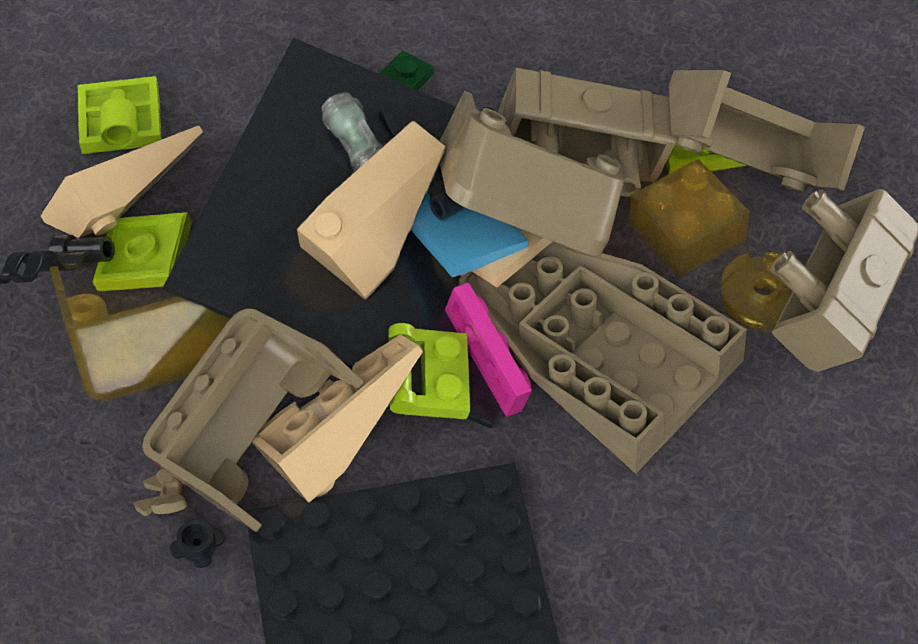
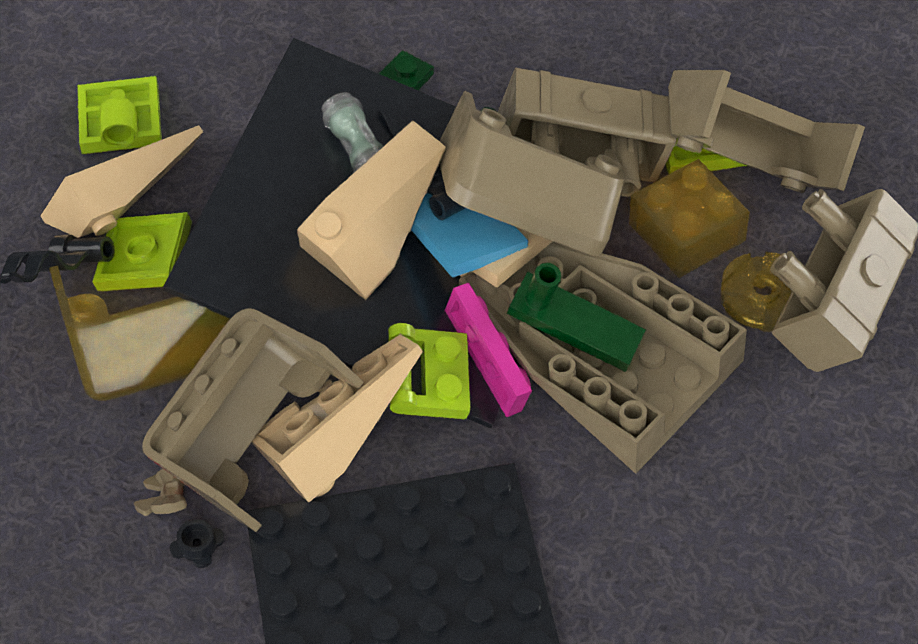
(574, 319): none -> dark green piece

